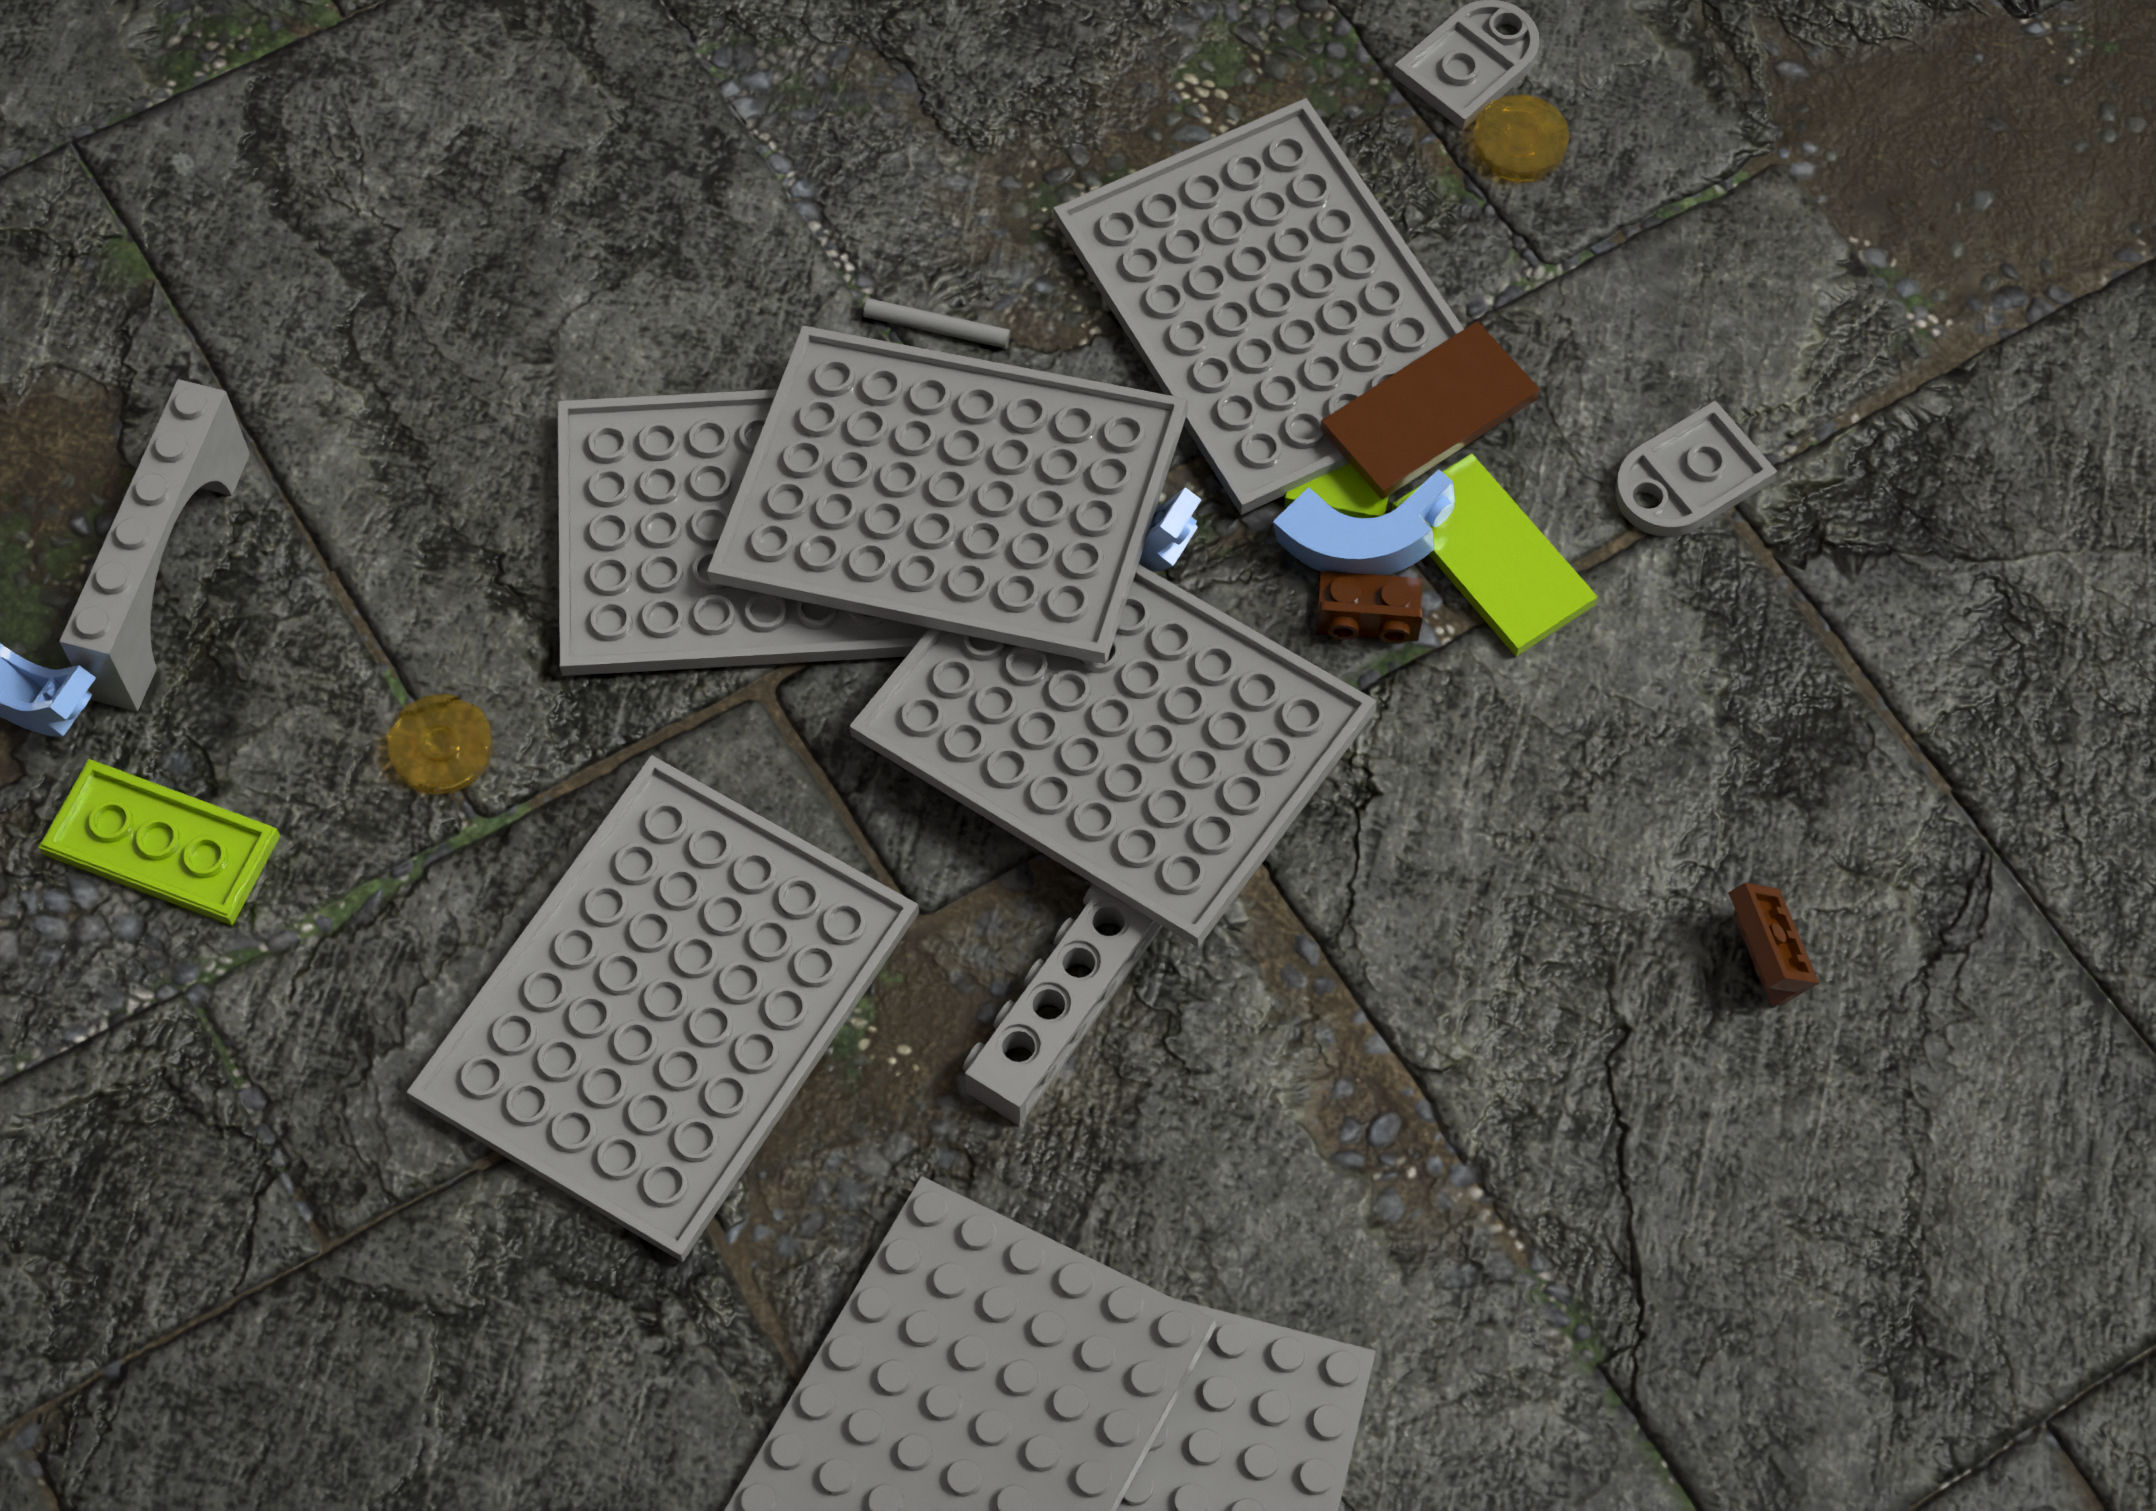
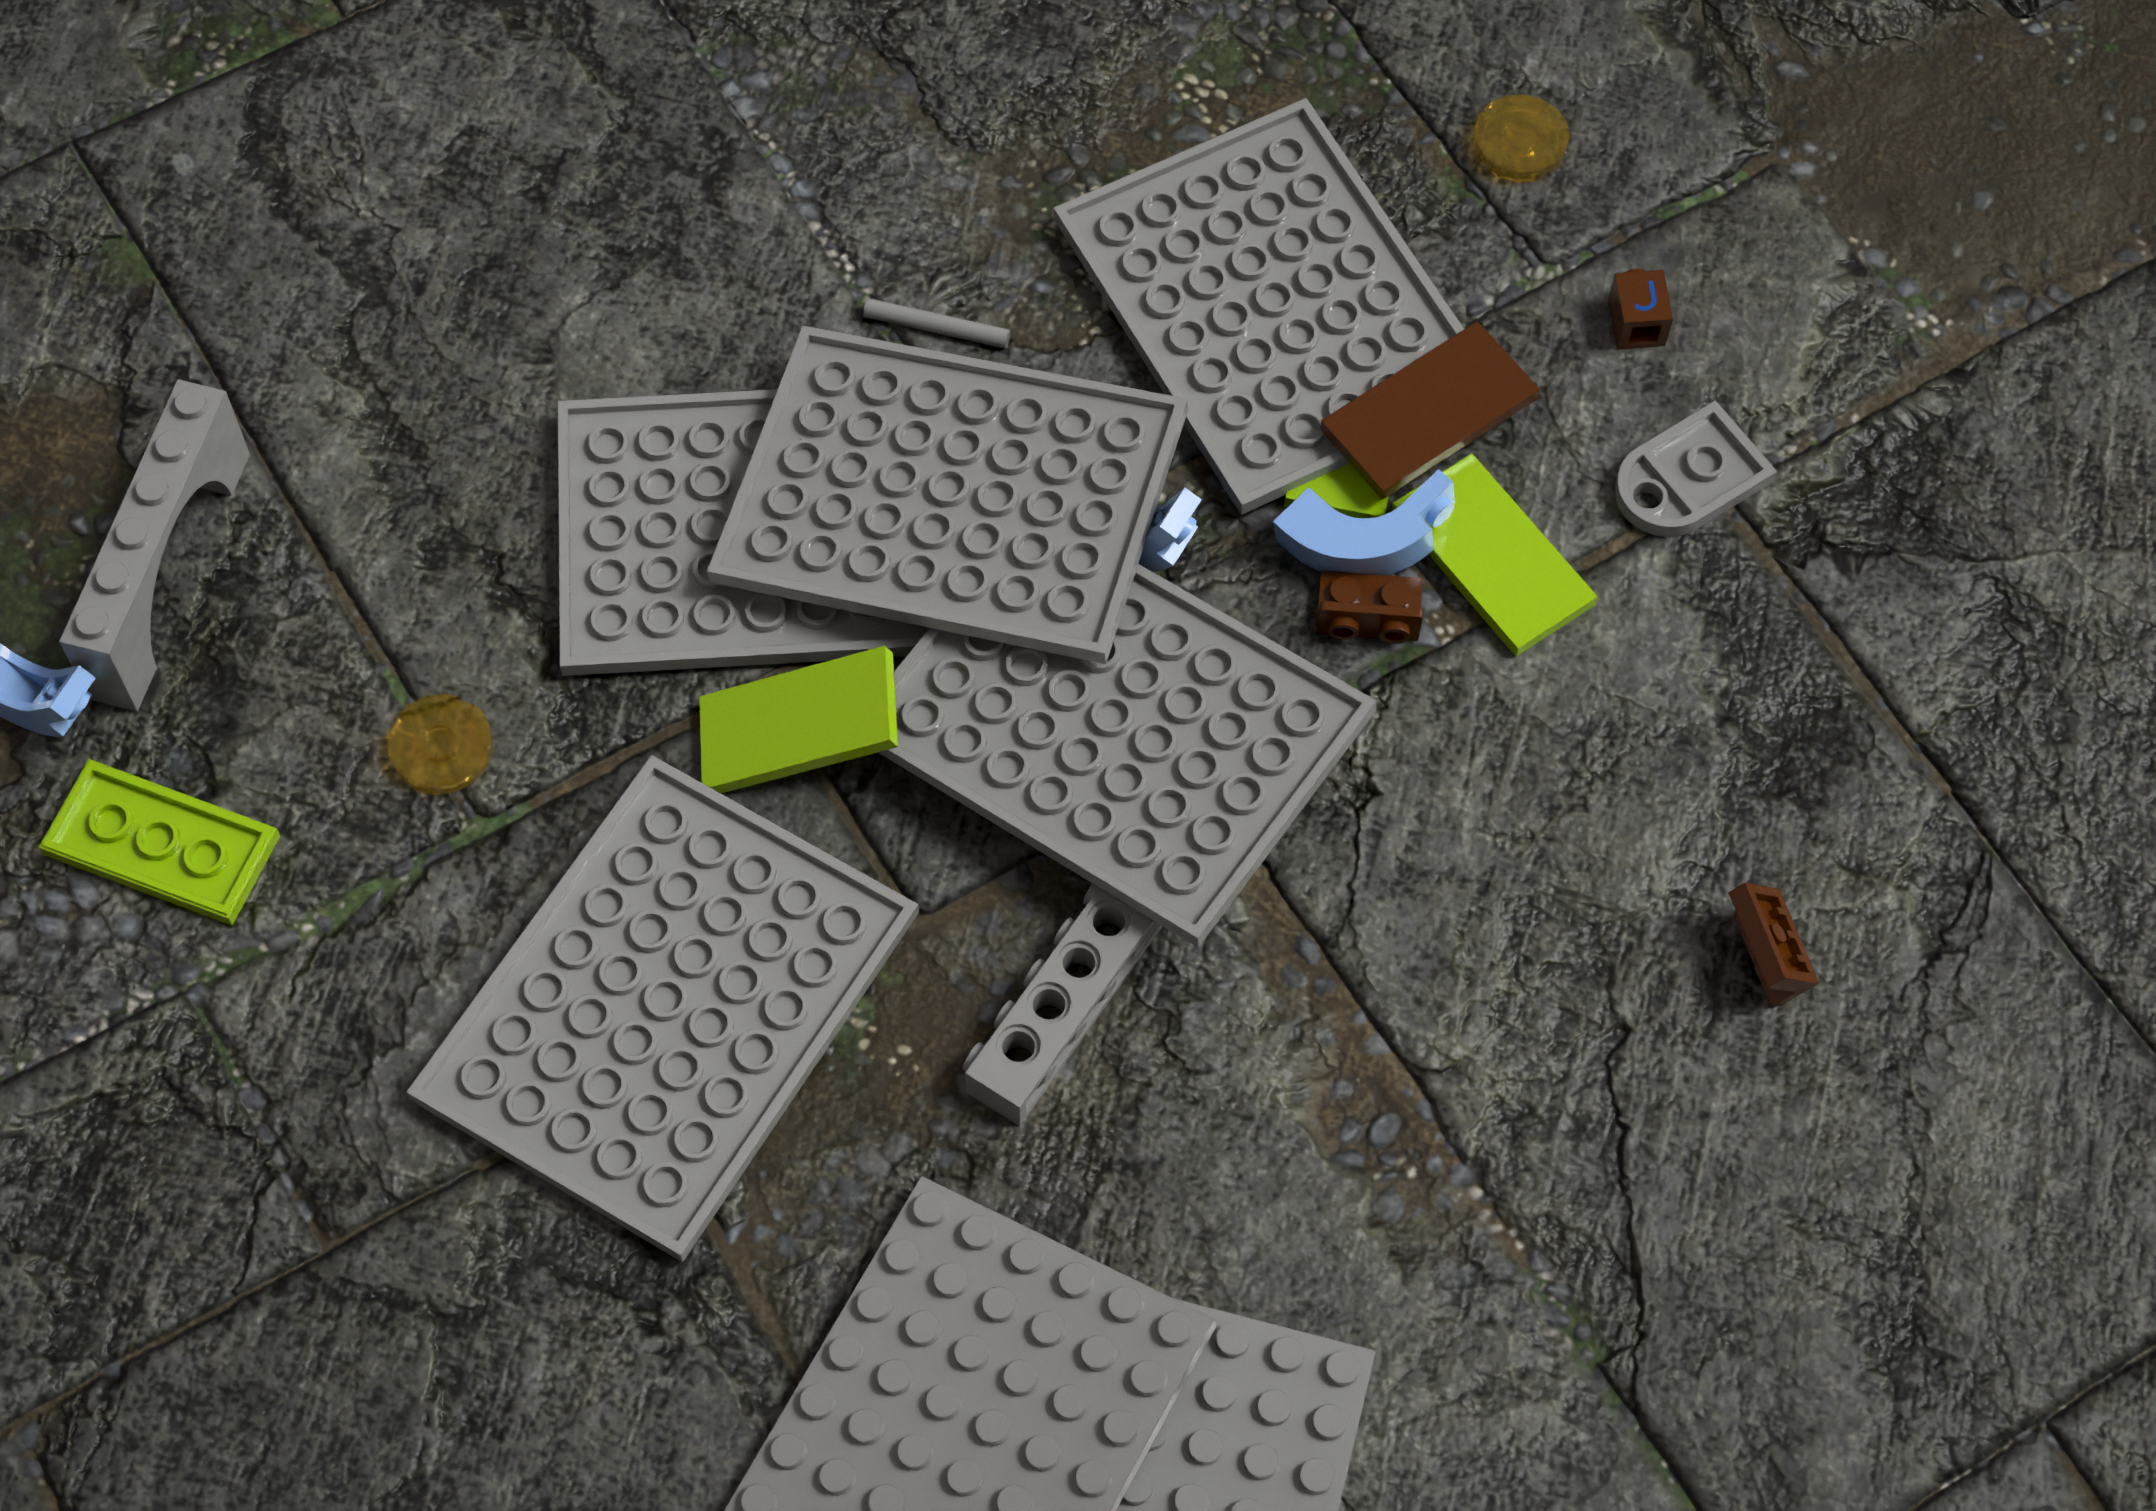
(798, 720): none -> lime tile
(1469, 61): light grey tile -> none
(1640, 309): none -> reddish brown brick

